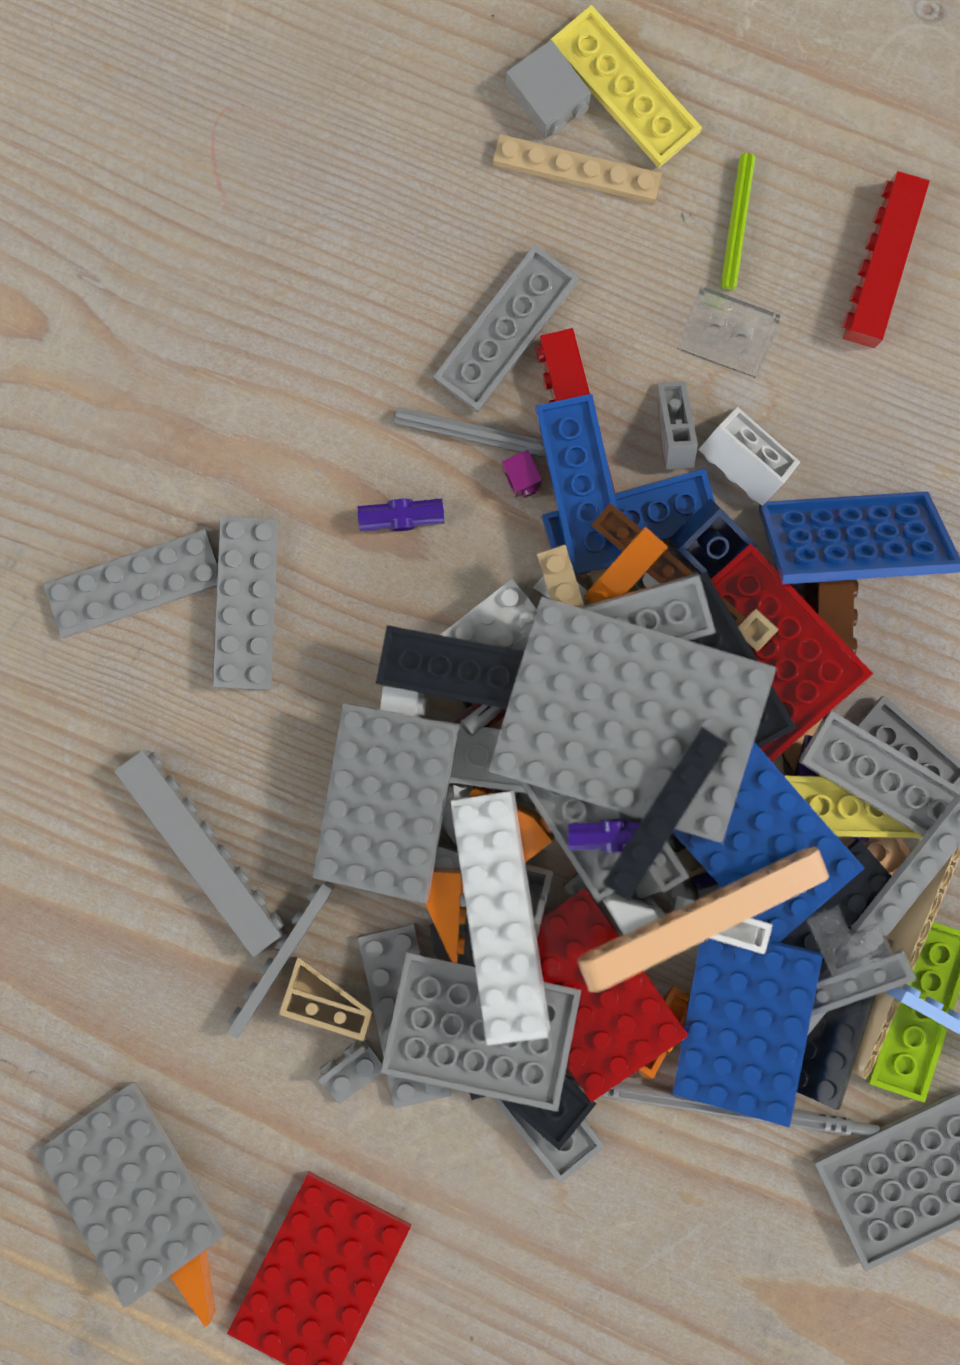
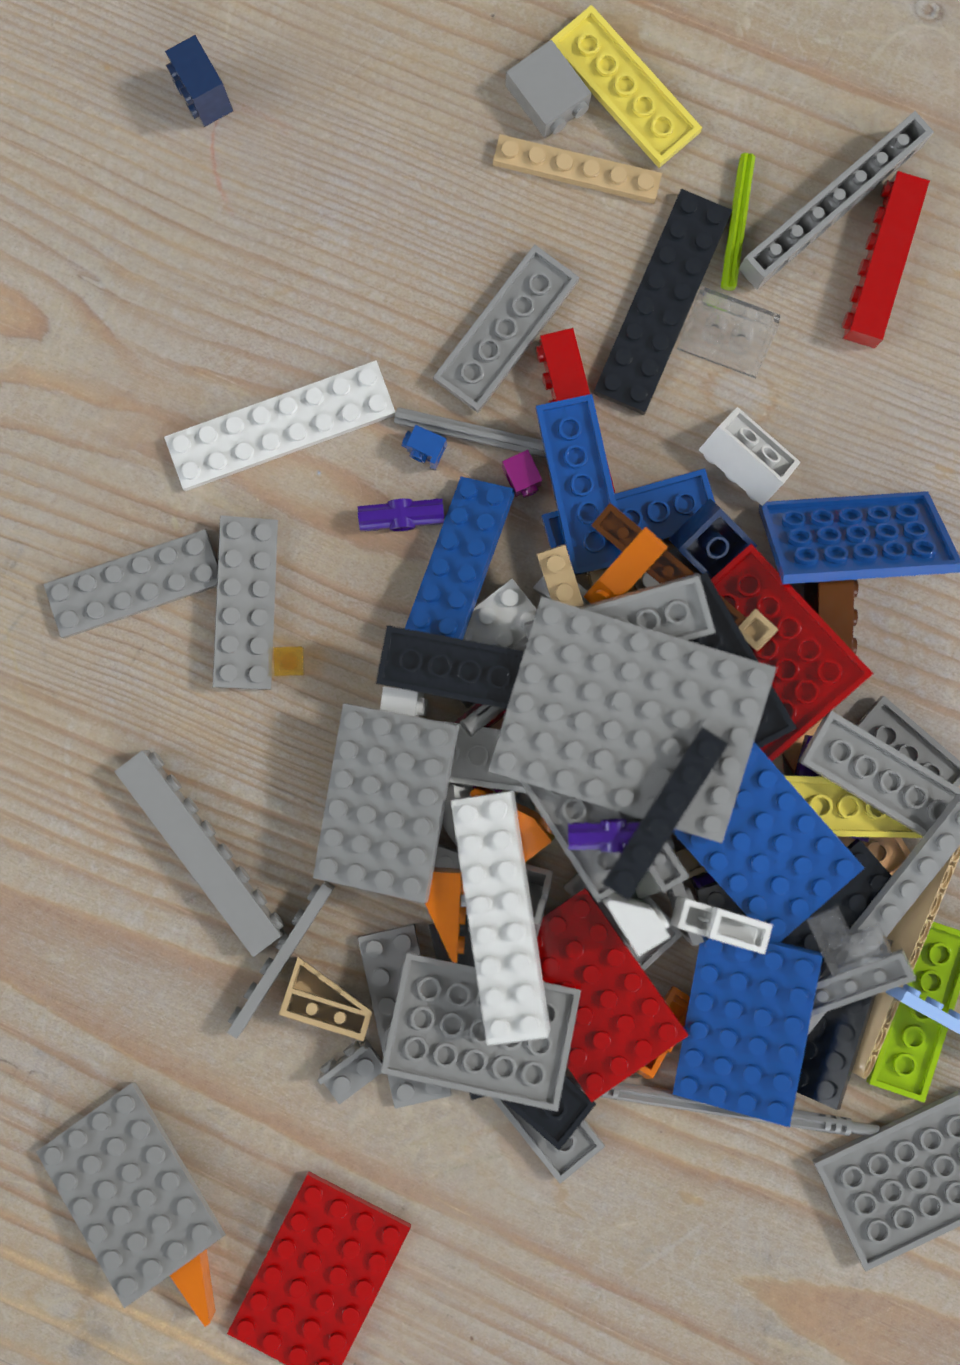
(198, 81): none -> dark blue brick
(280, 426): none -> white plate
(289, 661): none -> clear yellow plate
(425, 446): none -> blue brick
(461, 558): none -> blue plate
(662, 302): none -> black plate
(676, 425): light grey slope -> none
(702, 919): light nougat beam -> none
(835, 200): none -> light grey brick

